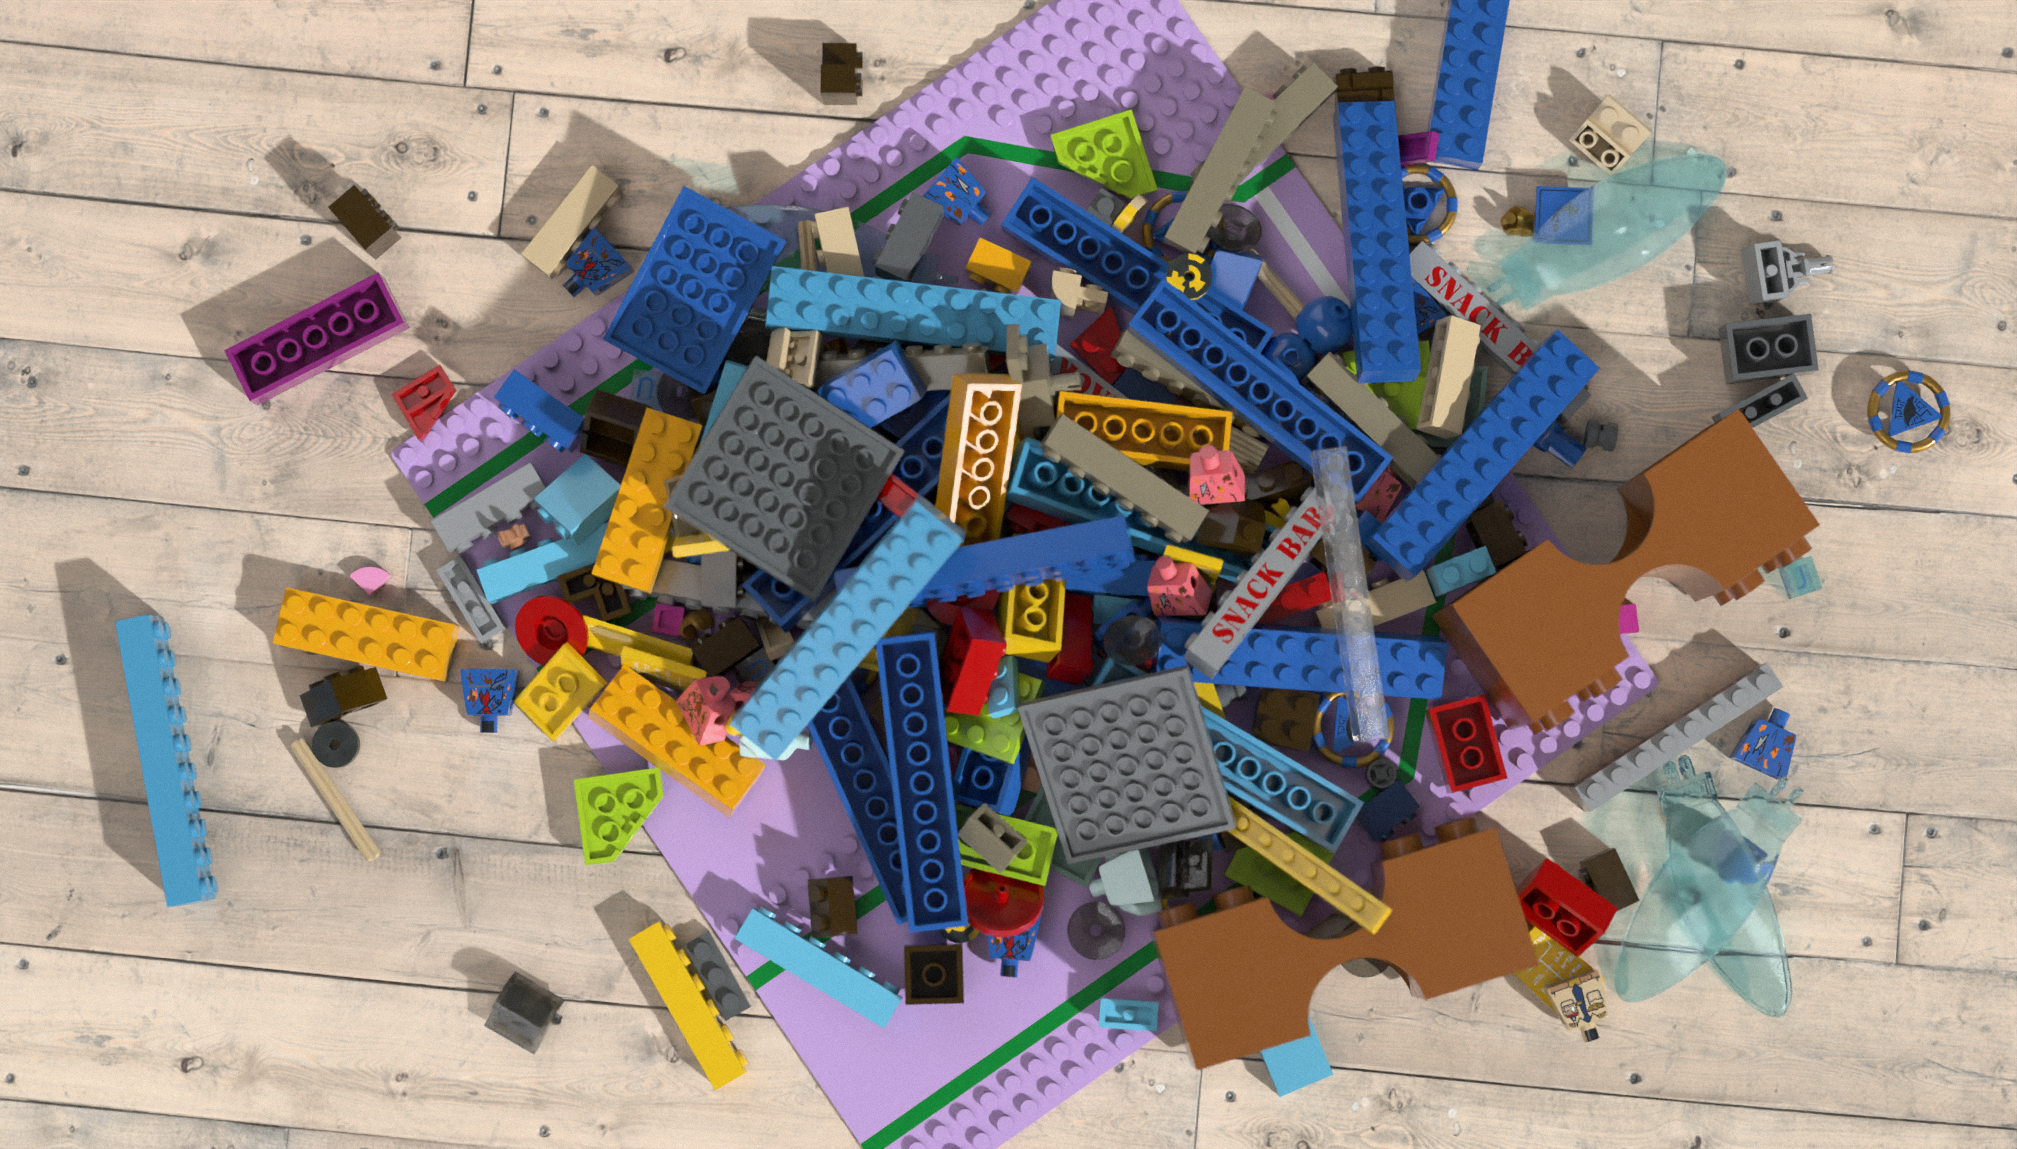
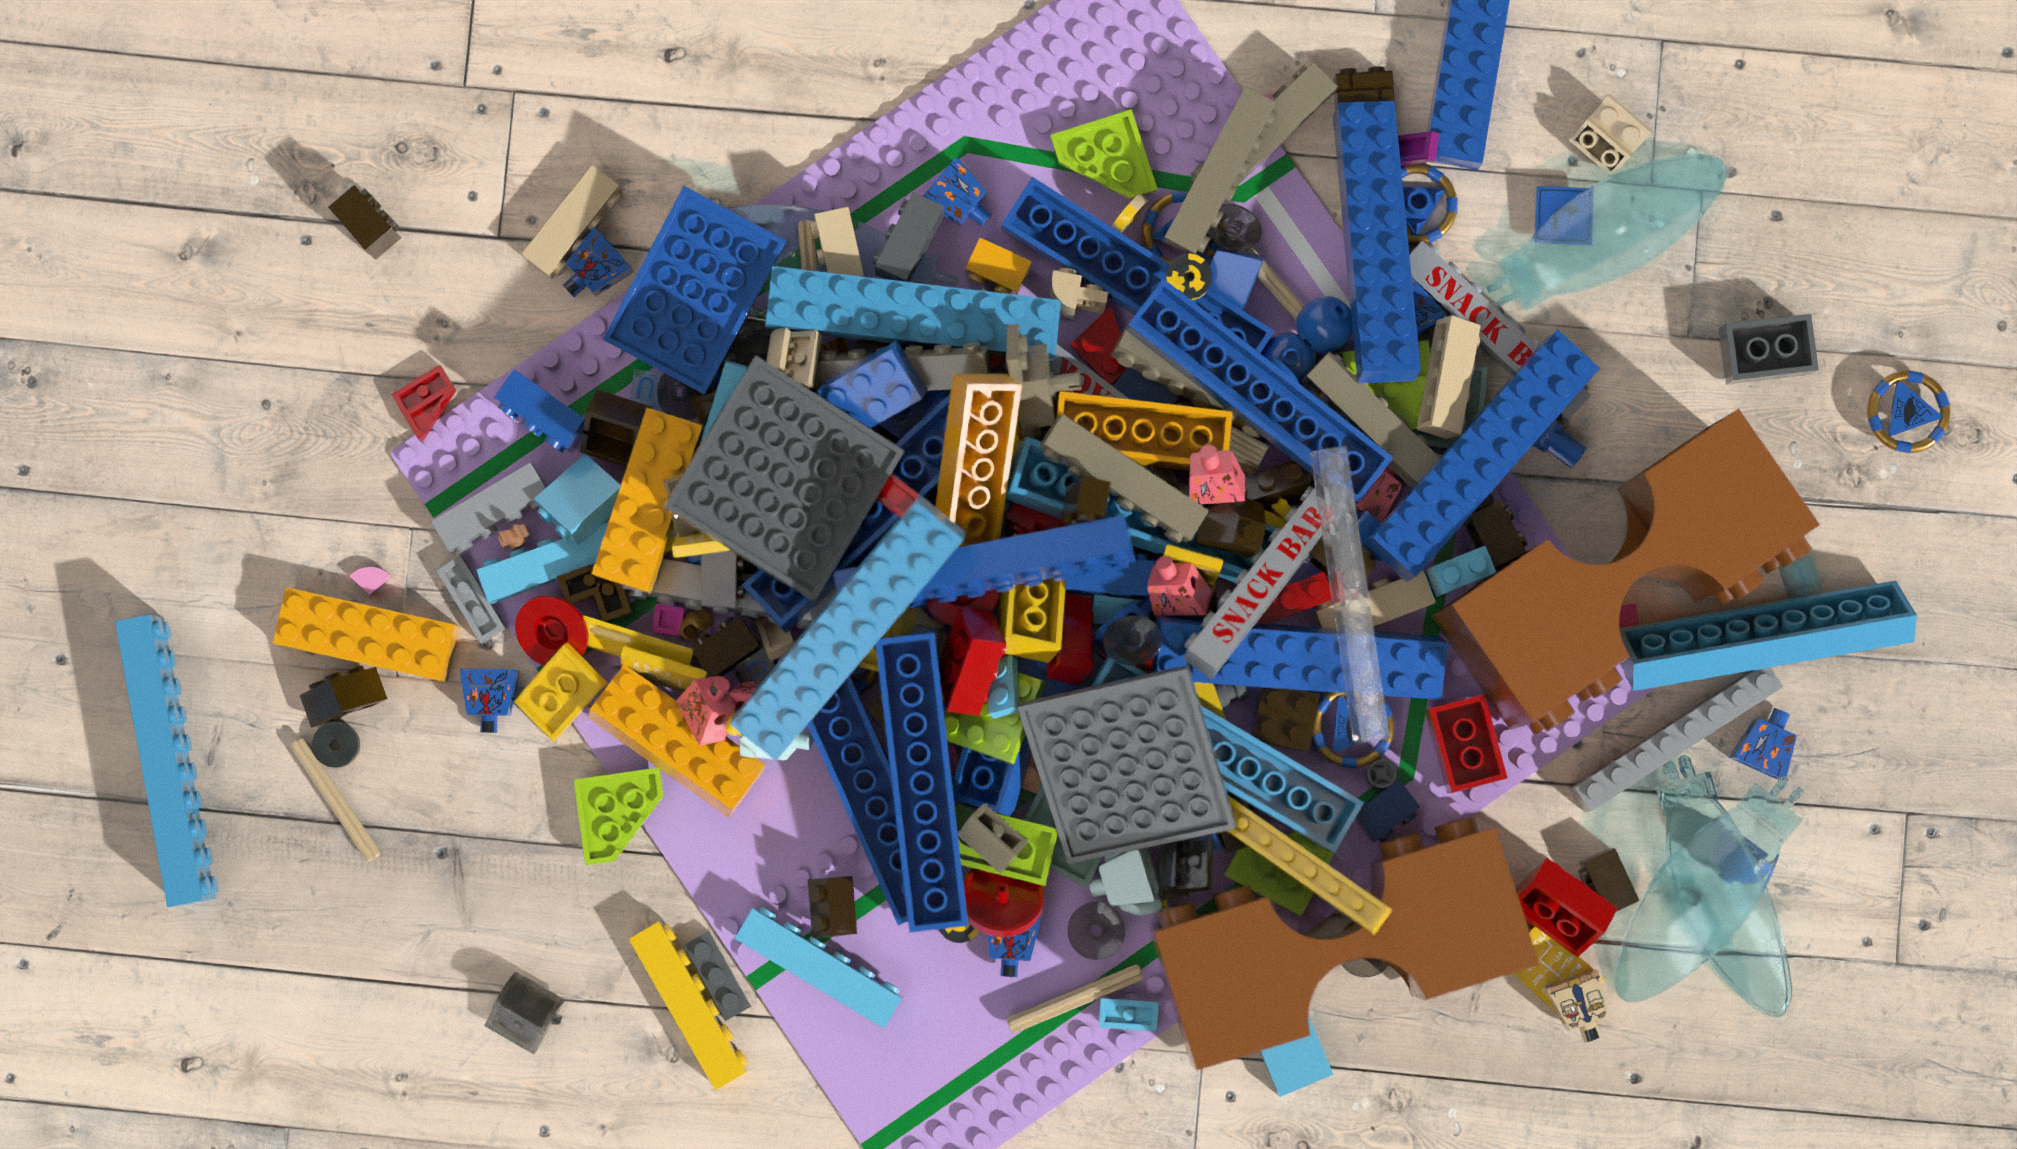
(317, 339): magenta brick -> none
(840, 75): dark brown brick -> none
(934, 974): dark brown brick -> none
(1075, 998): none -> tan axle
(1085, 500): none -> dark brown brick
(1106, 207): dark grey brick -> none
(1518, 222): pearl gold arm -> none
(1600, 435): dark grey wheel -> none
(1767, 635): none -> dark azure brick
(1769, 401): dark grey brick -> none
(1774, 272): light grey brick -> none

